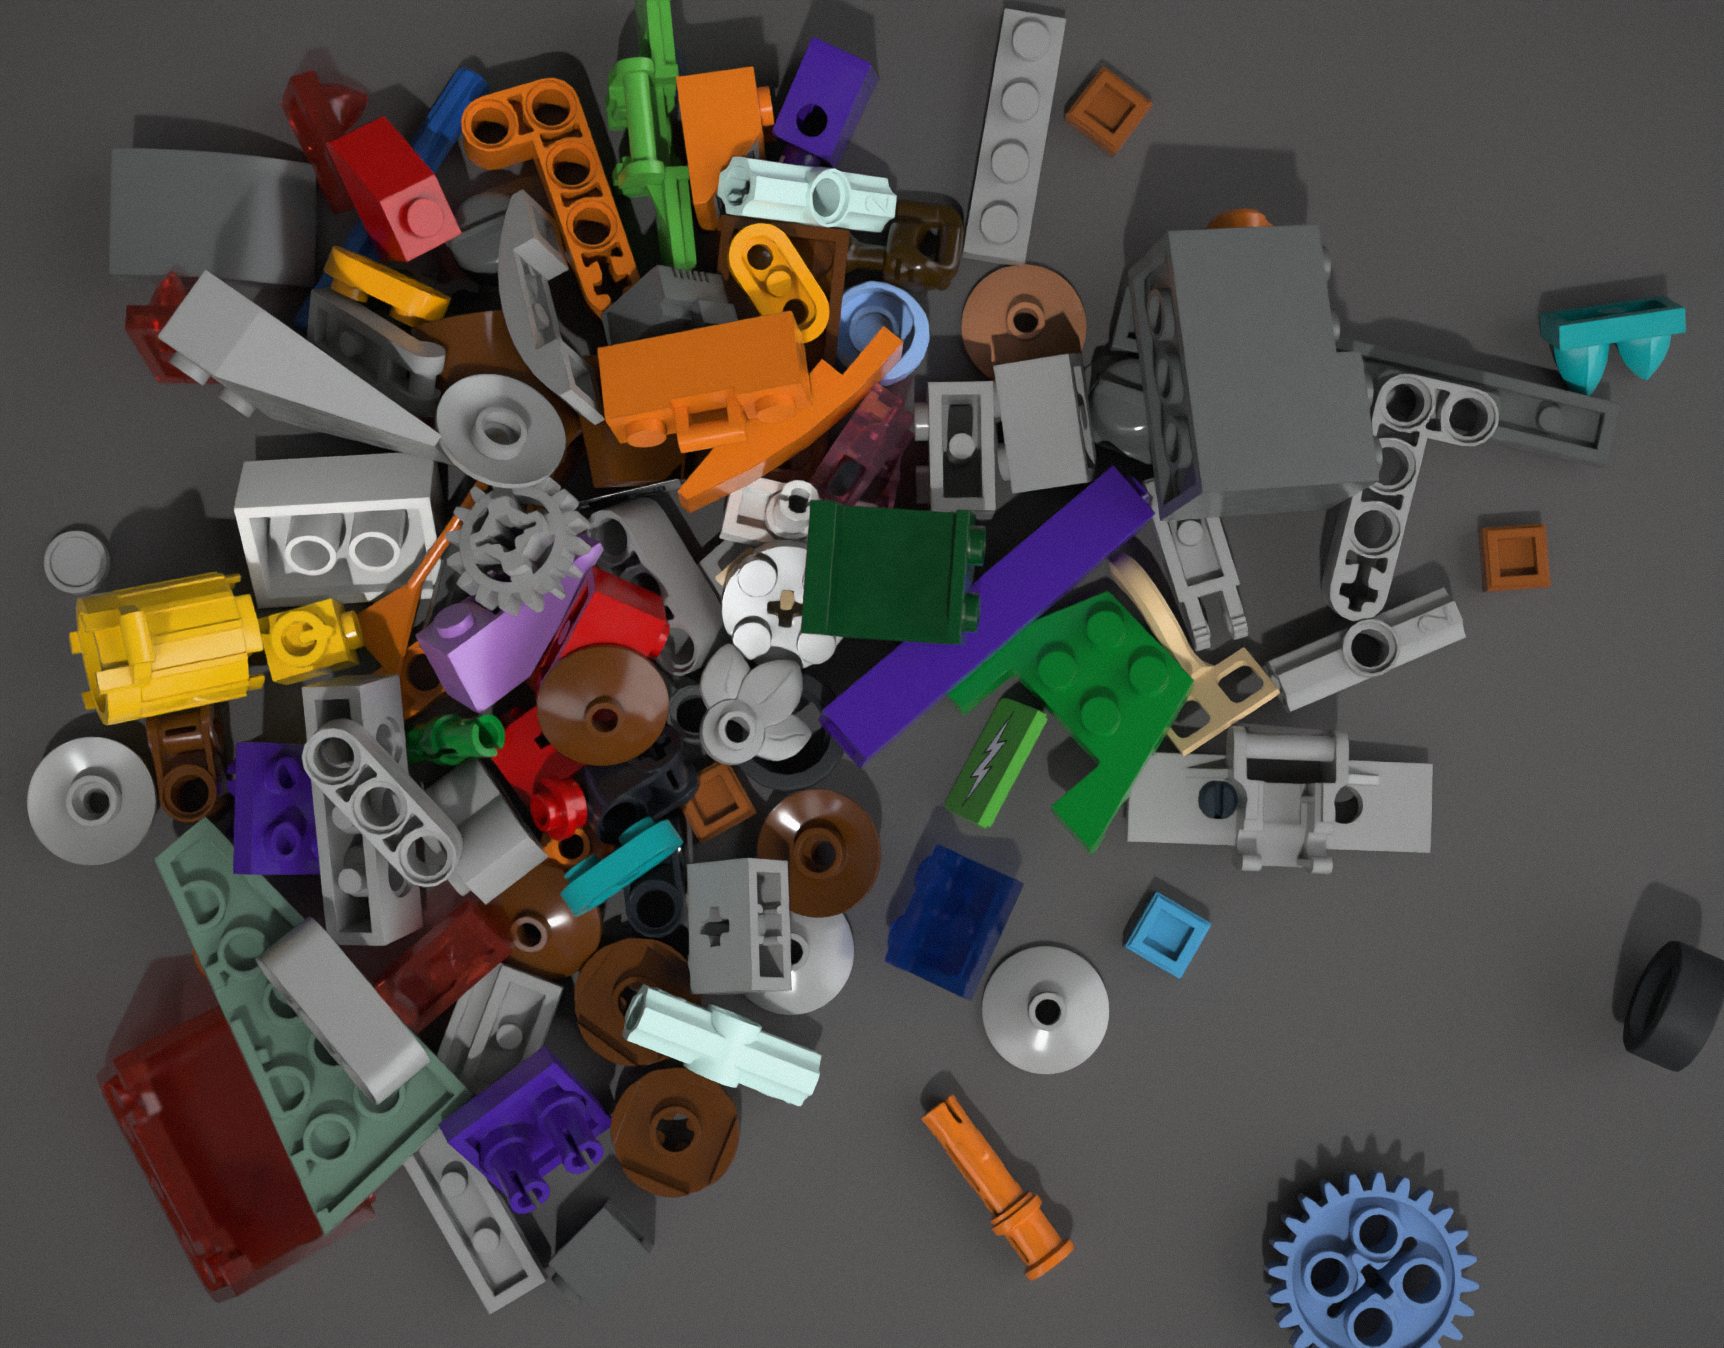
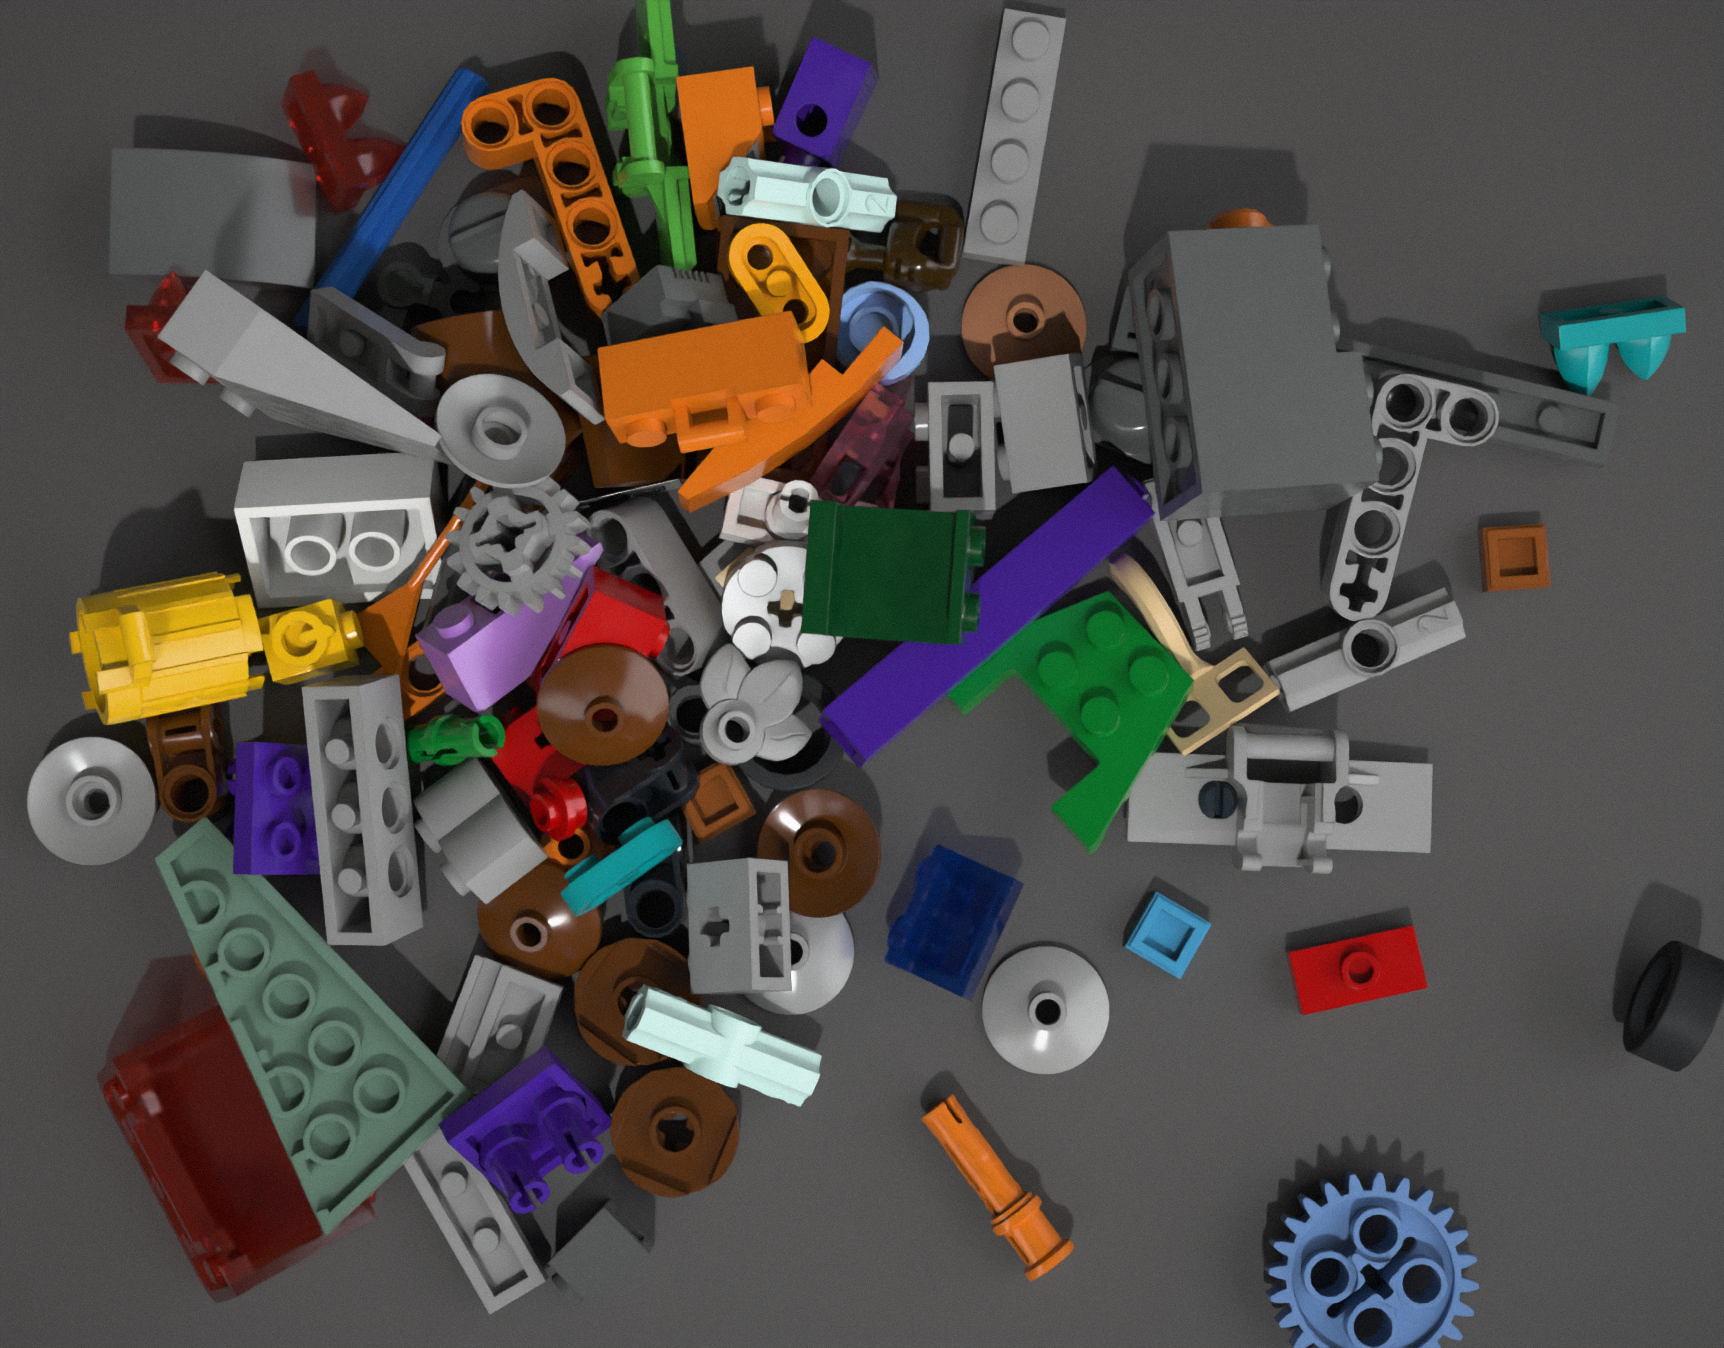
(77, 562): light grey piece -> none
(343, 1010): light grey beam -> none
(361, 277): light orange plate -> none
(389, 835): light grey beam -> none
(392, 191): red slope -> none
(443, 965): clear red tile -> none
(995, 762): bright green slope -> none
(1108, 112): dark orange tile -> none
(1356, 969): none -> red plate

